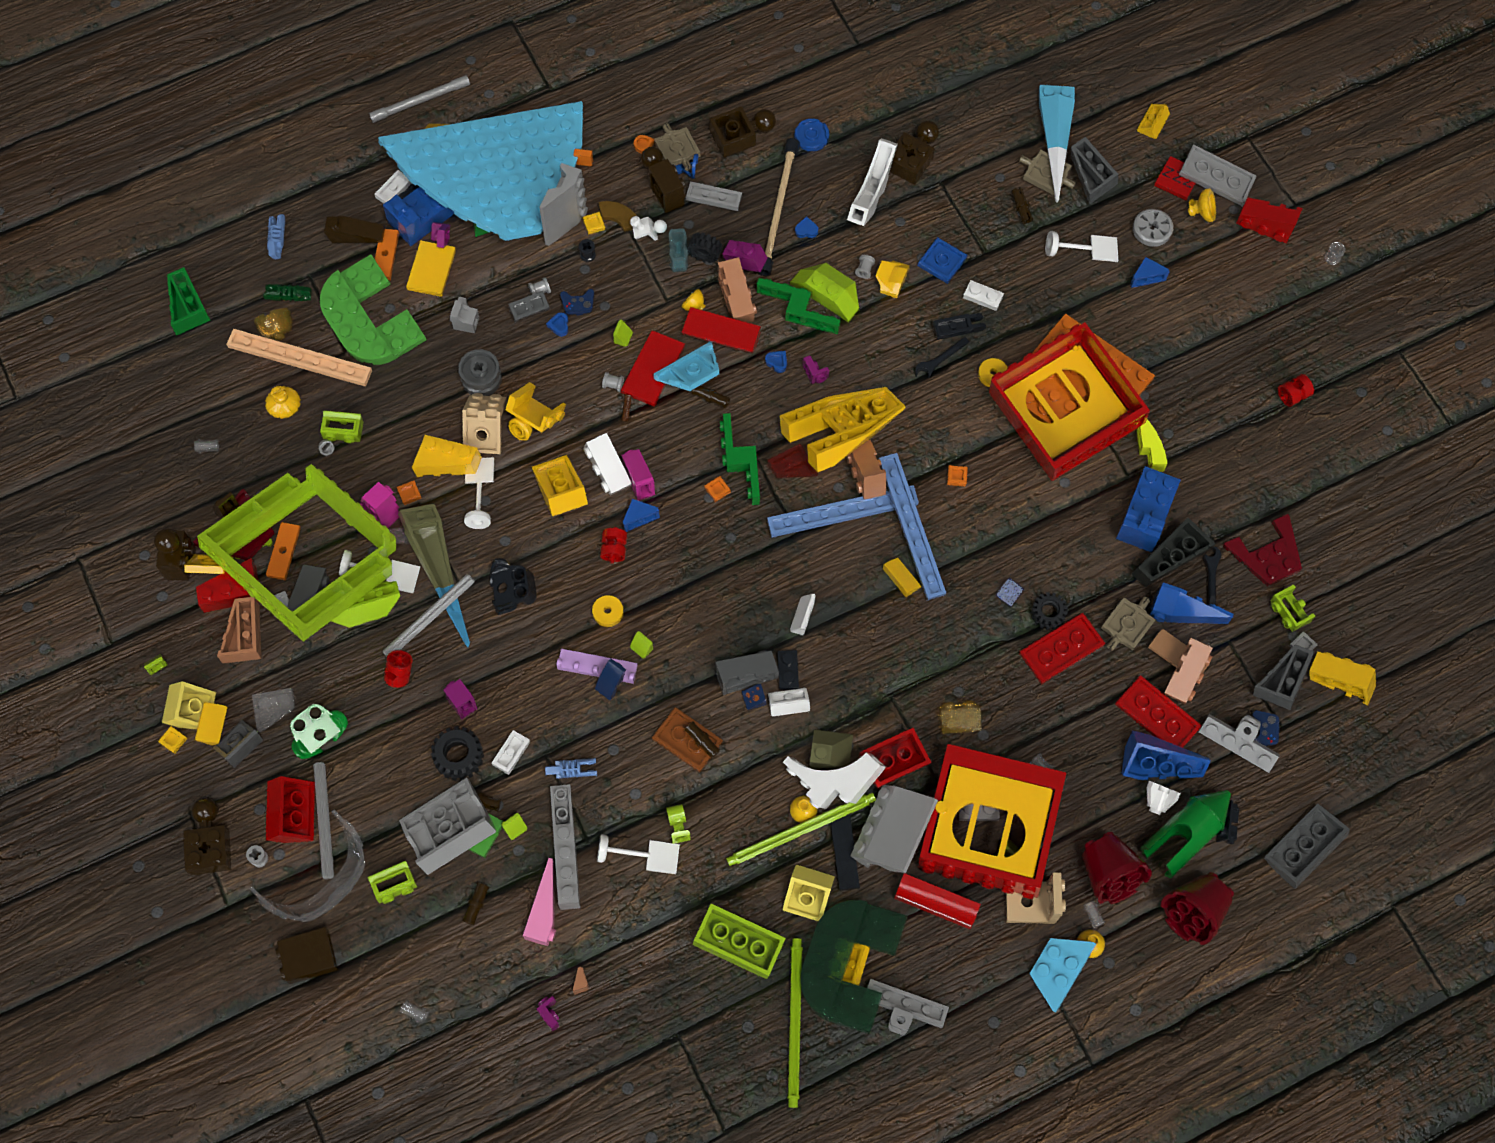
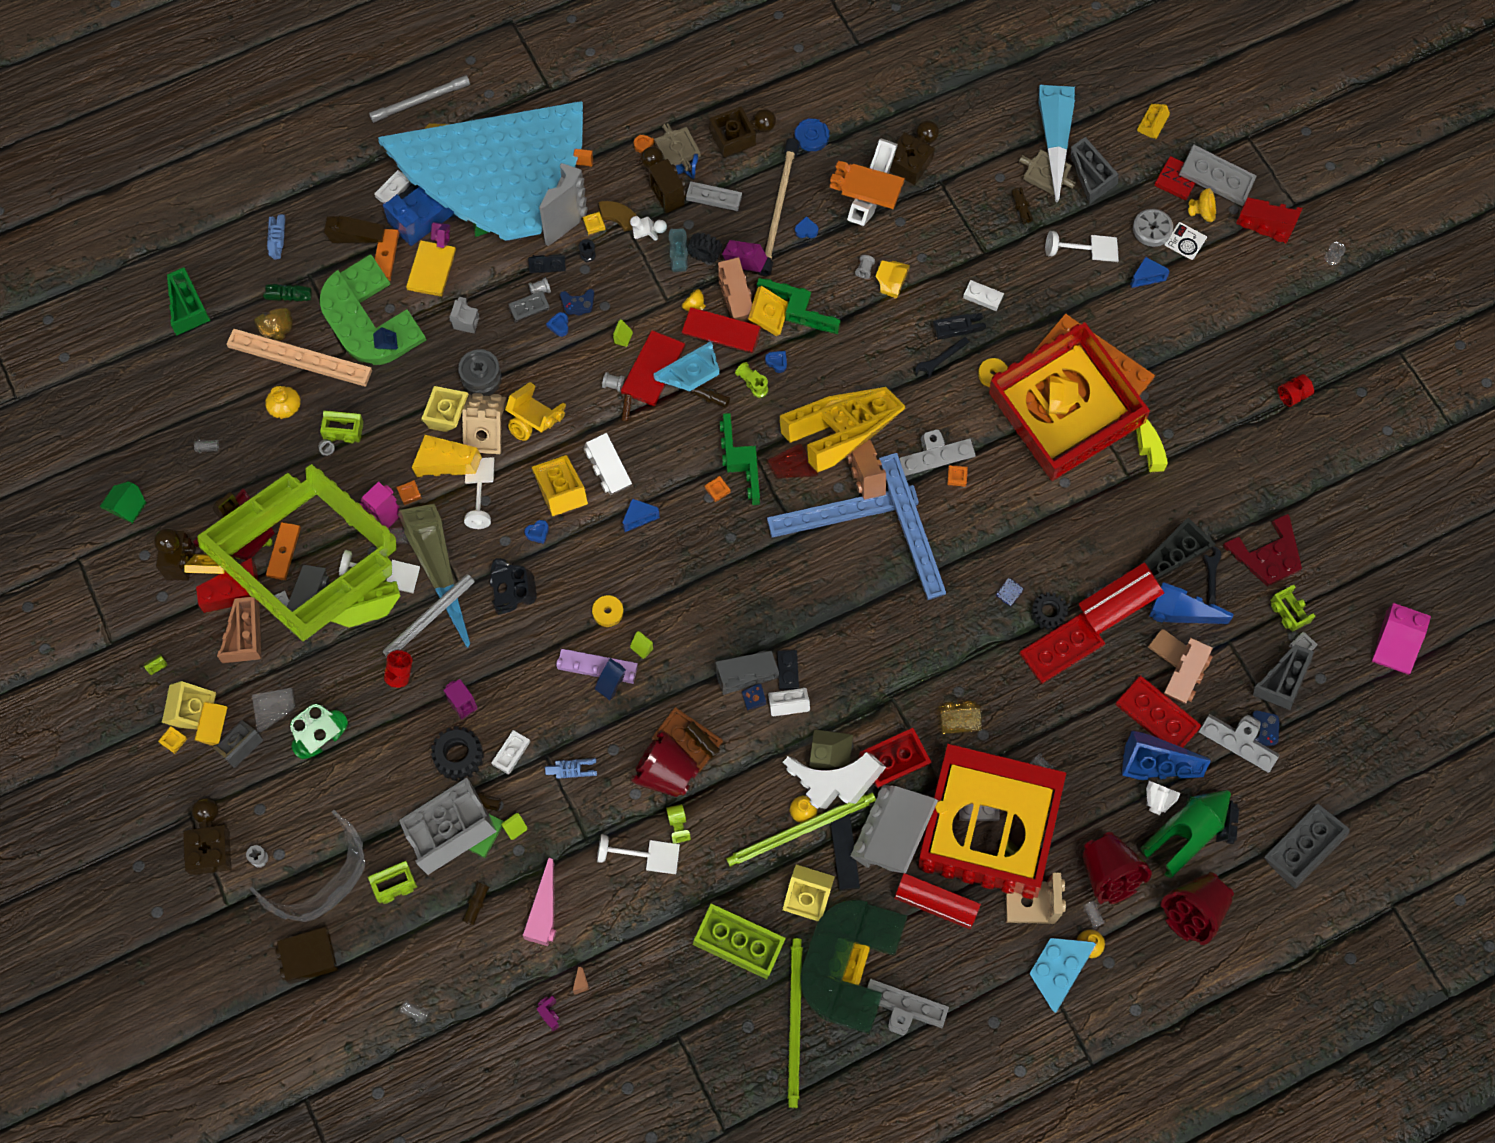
(124, 501): none -> green slope
(290, 810): red slope -> none
(323, 820): light grey axle -> none
(385, 339): none -> dark blue slope
(444, 408): none -> light yellow slope
(537, 532): none -> blue tile
(543, 264): none -> black hinge
(565, 847): light grey slope -> none
(613, 545): red wheel -> none
(638, 474): dark pink slope -> none
(665, 767): none -> dark red cone
(755, 381): none -> lime connector
(768, 311): none -> yellow tile
(803, 614): white slope -> none
(813, 372): magenta bracket -> none
(829, 289): lime wedge -> none
(867, 184): none -> orange tile
(901, 577): yellow slope -> none
(936, 454): none -> light grey plate
(942, 260): blue tile -> none
(1062, 394): none -> yellow slope
(1121, 598): none -> red brick
(1128, 623): dark tan plate -> none
(1148, 509): blue hinge -> none
(1186, 241): none -> white sticker
(1345, 675): yellow wedge -> none
(1400, 638): none -> dark pink slope

